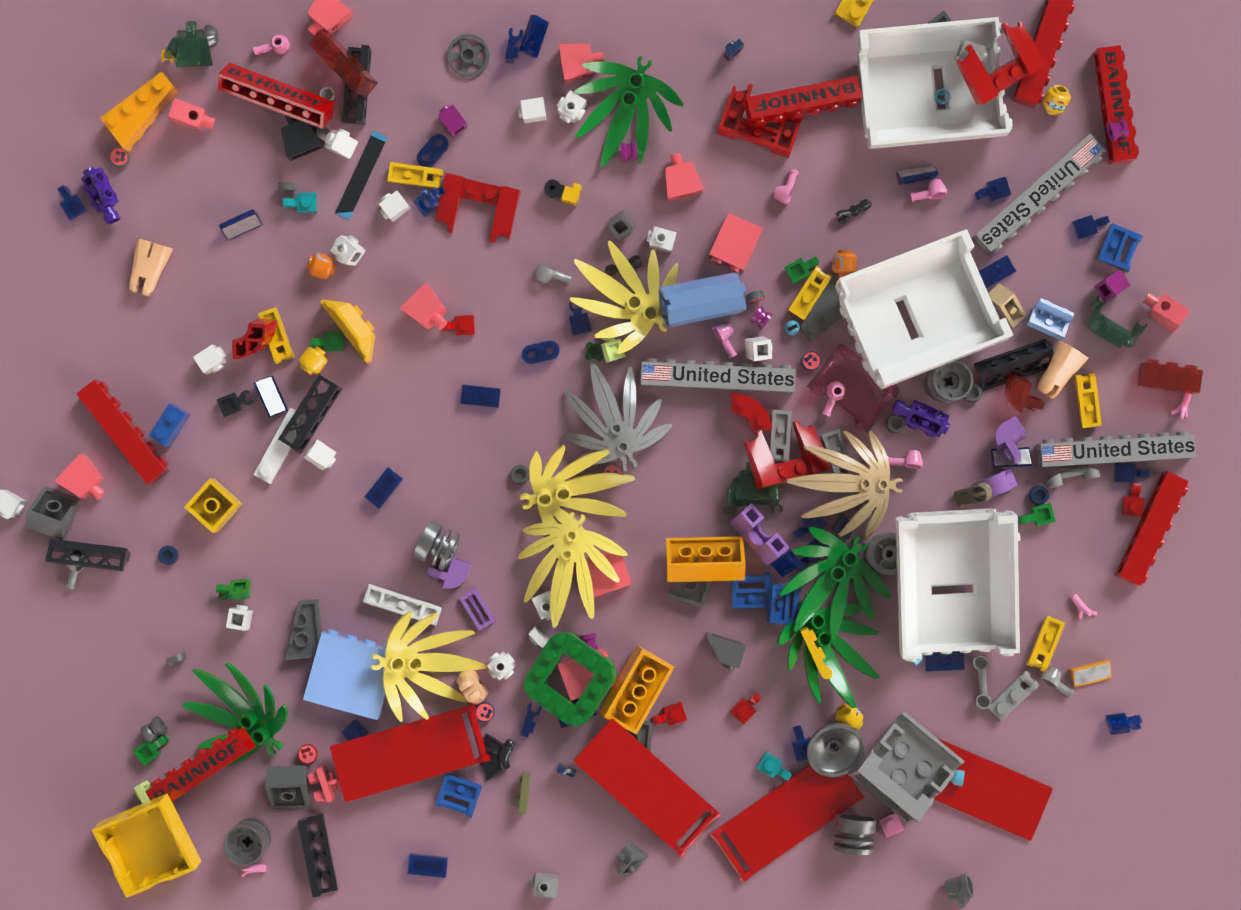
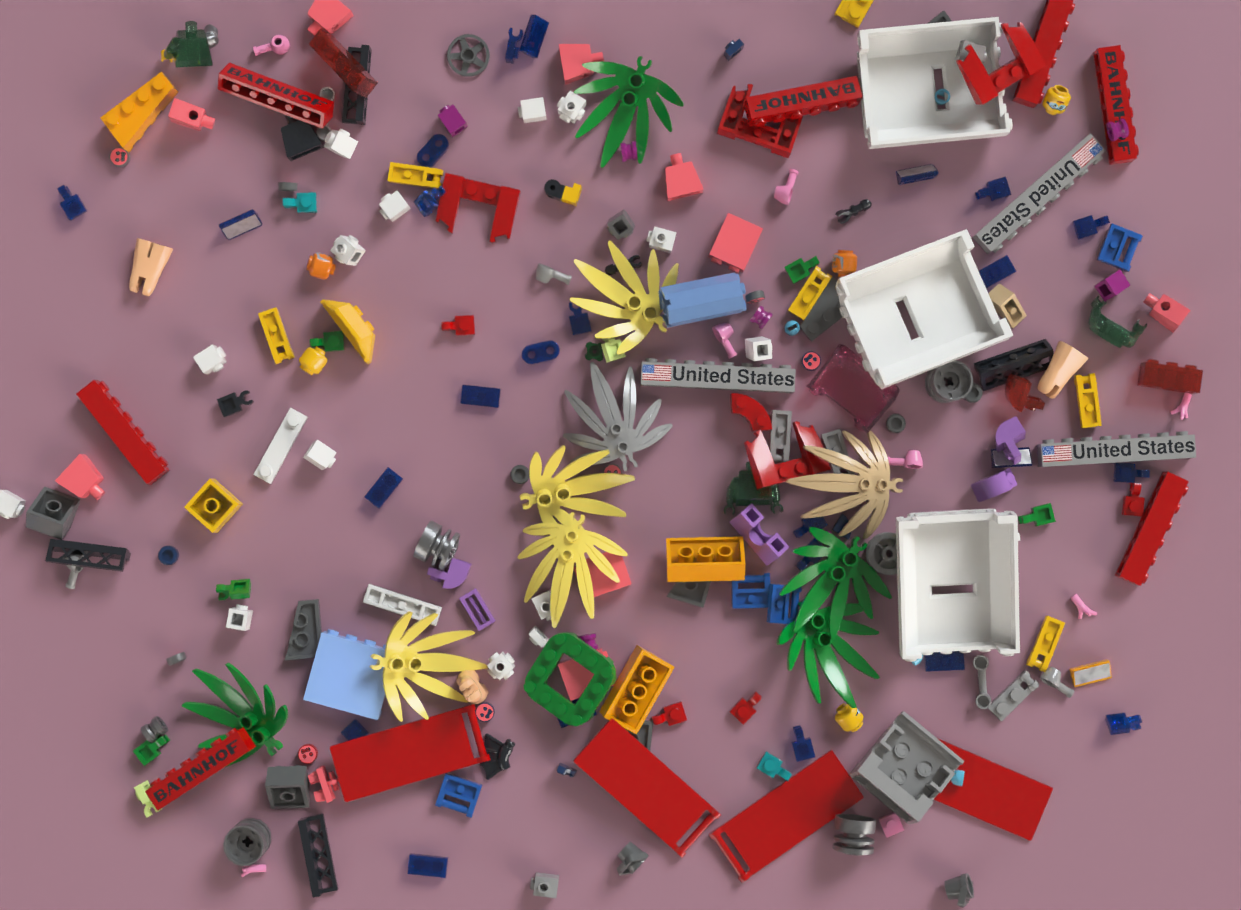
(102, 193): dark purple brick -> none
(146, 845): yellow tile -> none
(169, 425): blue brick -> none
(258, 336): red brick -> none
(270, 396): slope -> none
(316, 417): black fence -> none
(361, 175): black sticker -> none
(425, 308): coral torso -> none
(524, 784): olive plate -> none
(529, 725): clear blue plate -> none
(727, 650): dark grey slope -> none
(786, 563): clear blue plate -> none
(816, 653): yellow plate -> none
(833, 397): bright pink bar -> none
(838, 758): flat silver dish -> none
(923, 417): dark purple brick -> none
(935, 191): bright pink bar -> none
(971, 495): dark tan piece -> none
(1038, 495): dark blue tile -> none
(1050, 319): light blue bracket -> none
(1056, 479): light grey bar -> none

